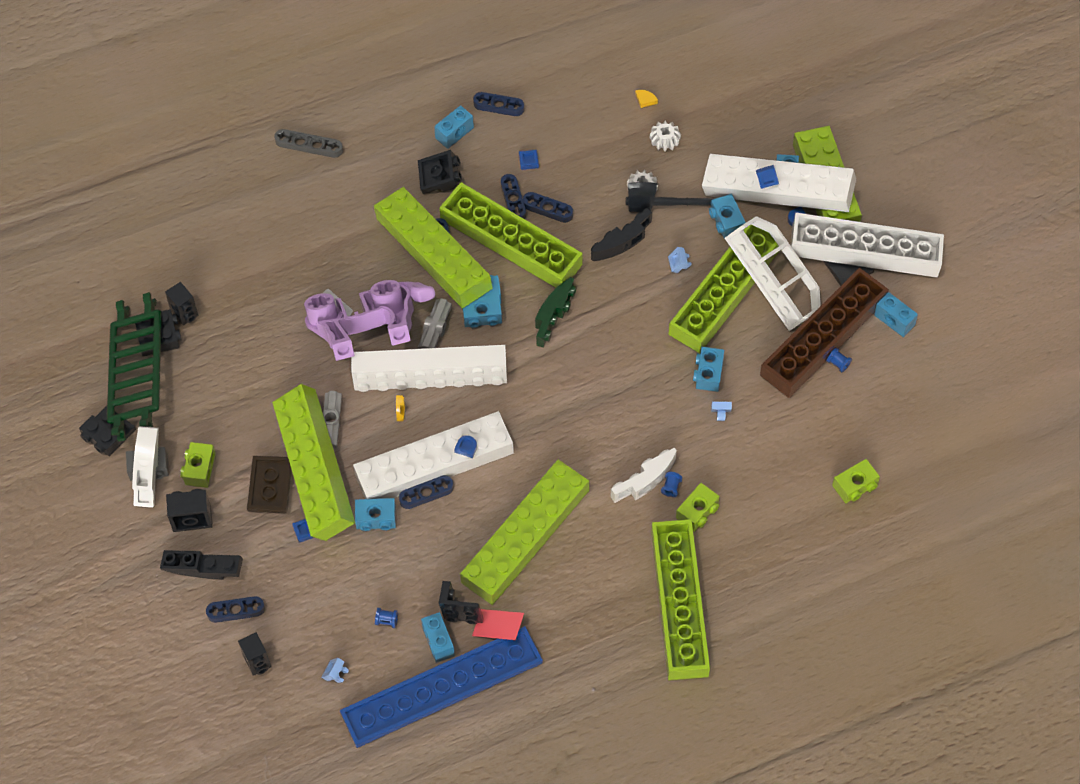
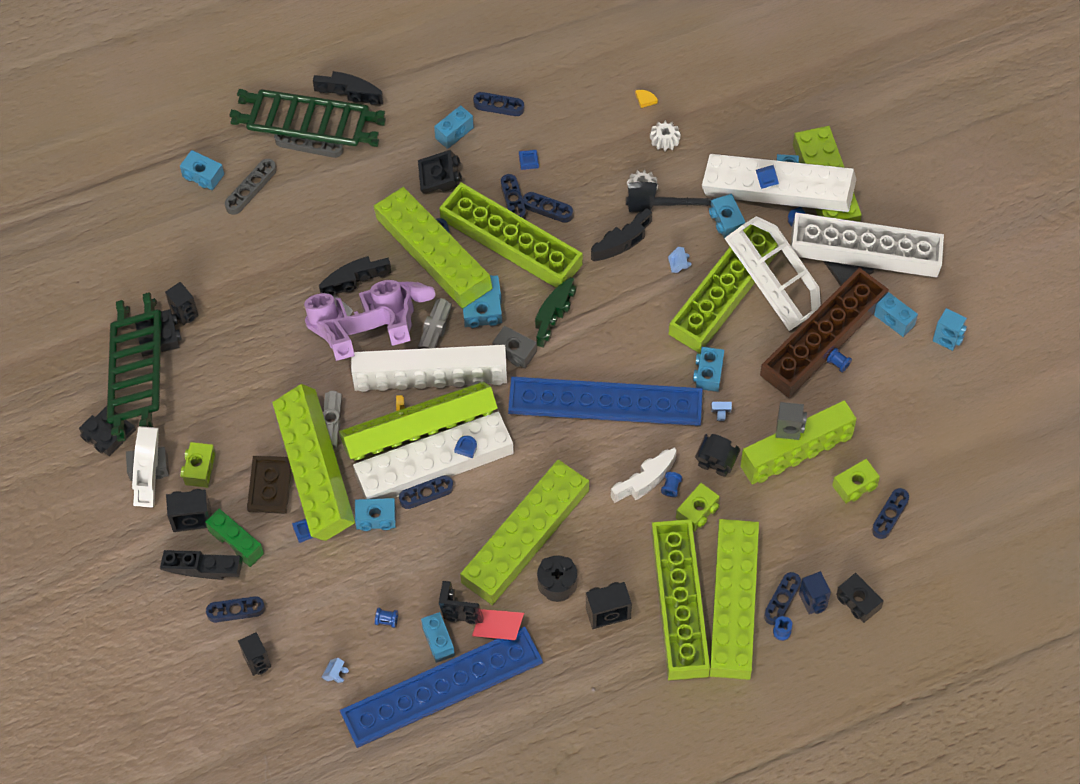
(211, 170): none -> dark azure brick
(227, 530): none -> green arch
(254, 188): none -> dark grey beam
(347, 276): none -> black slope
(354, 87): none -> black slope
(359, 136): none -> dark green bar
(418, 420): none -> lime brick
(525, 347): none -> dark grey brick
(557, 567): none -> black brick
(605, 401): none -> blue plate
(608, 605): none -> black brick
(717, 454): none -> black brick
(734, 599): none -> lime brick
(776, 454): none -> lime brick
(782, 589): none -> dark blue beam
(783, 622): none -> blue bush
(790, 421): none -> dark grey brick
(814, 593): none -> dark blue brick
(857, 587): none -> black brick
(890, 522): none -> dark blue beam
(950, 329): none -> dark azure brick

